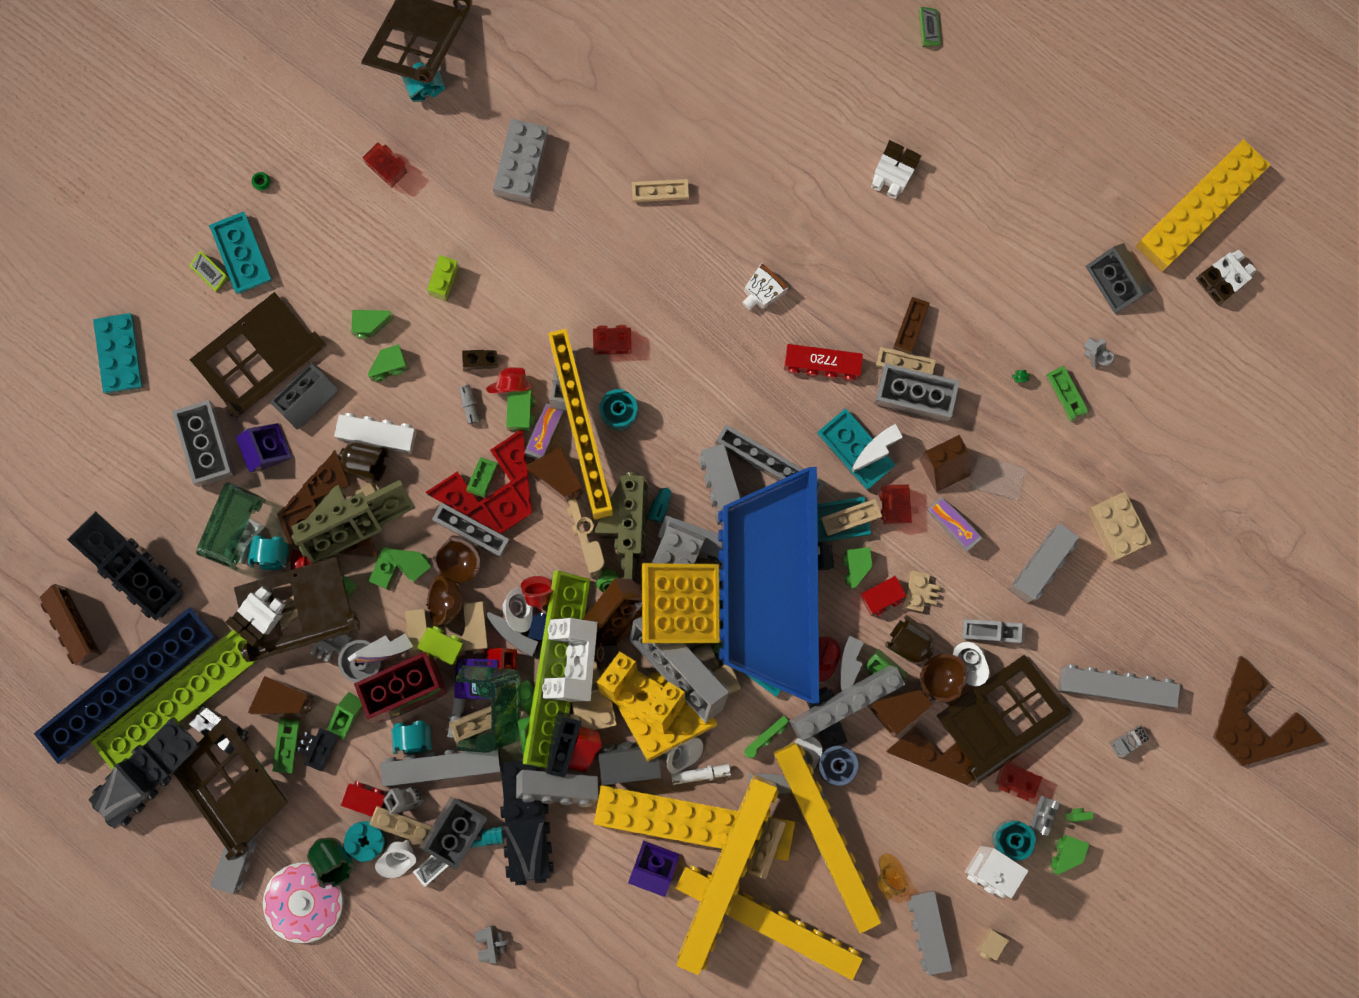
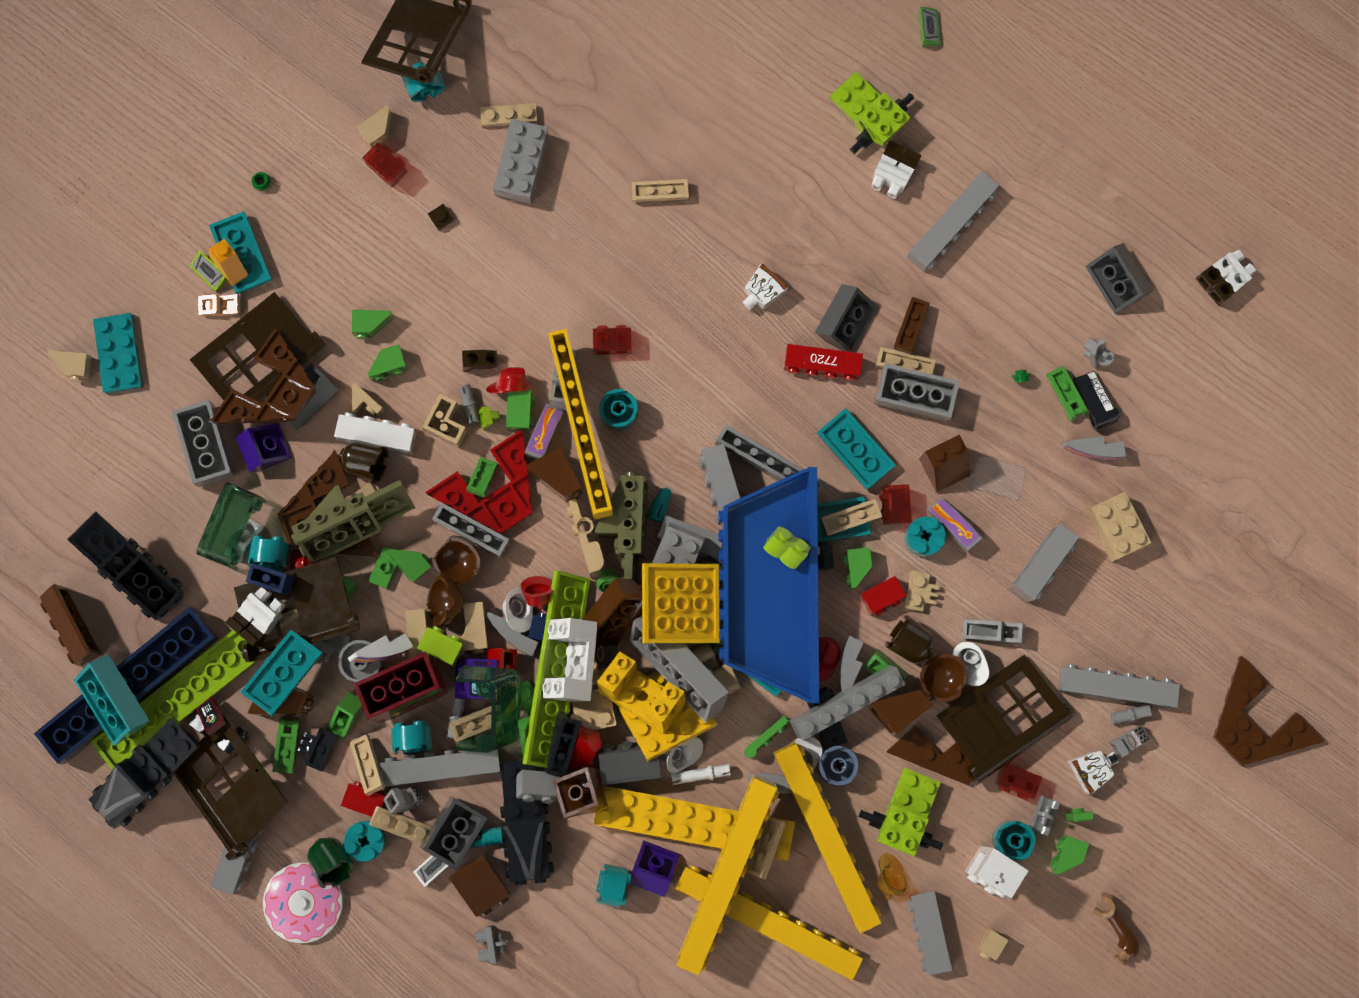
(72, 364): none -> tan slope
(111, 699): none -> teal slope
(210, 716): none -> tile
(219, 305): none -> light nougat slope
(227, 262): none -> light orange slope
(270, 578): none -> dark blue brick
(281, 673): none -> teal plate
(286, 398): none -> reddish brown wing
(361, 398): none -> tan slope
(367, 765): none -> tan plate
(376, 127): none -> tan slope
(396, 860): white piece -> none
(440, 217): none -> dark brown plate
(440, 422): none -> tan brick
(443, 277): lime brick -> none
(480, 886): none -> reddish brown slope
(487, 417): none -> lime tile
(501, 115): none -> tan plate
(580, 793): none -> reddish brown slope
(612, 885): none -> teal brick
(787, 547): none -> lime brick
(846, 318): none -> dark grey slope
(873, 114): none -> lime piece
(877, 448): white slope -> none
(907, 814): none -> lime piece
(929, 526): none -> teal brick
(953, 221): none -> light grey brick
(1093, 769): none -> torso
(1096, 448): none -> light grey slope
(1097, 401): none -> black door
(1127, 938): none -> reddish brown piece
(1130, 714): none -> light grey pin
(1202, 205): yellow brick -> none

